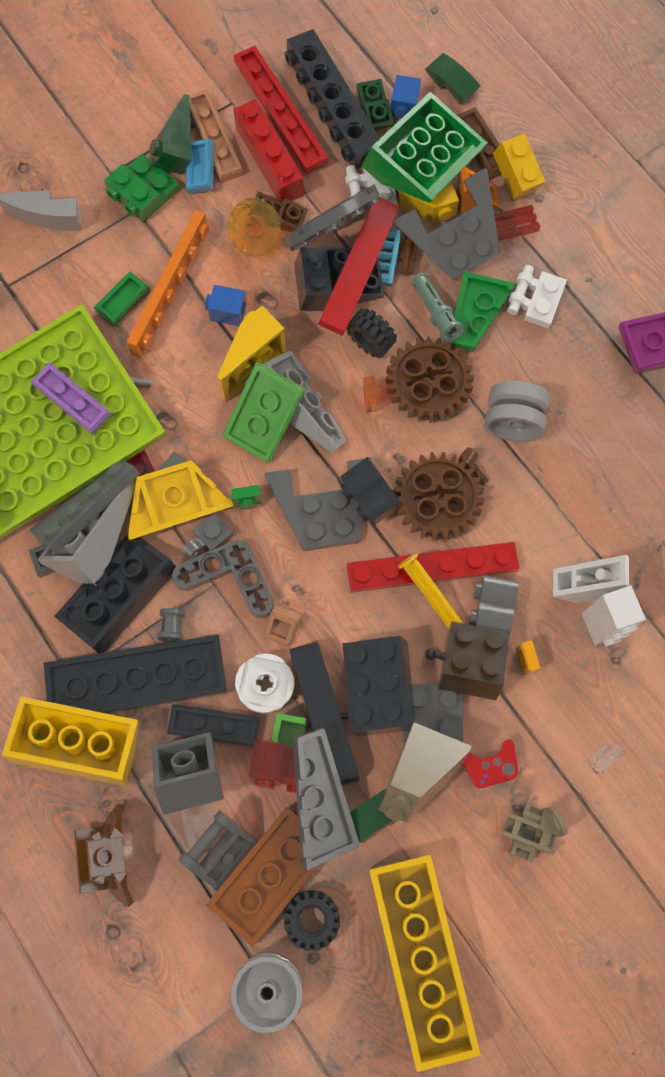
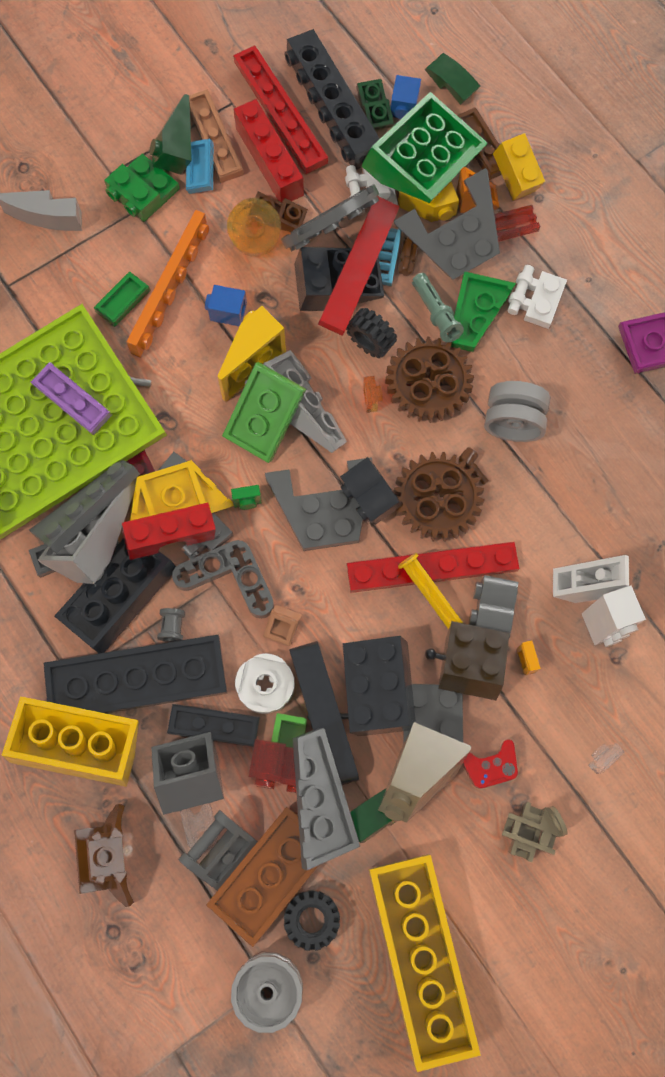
(150, 533): none -> red arch

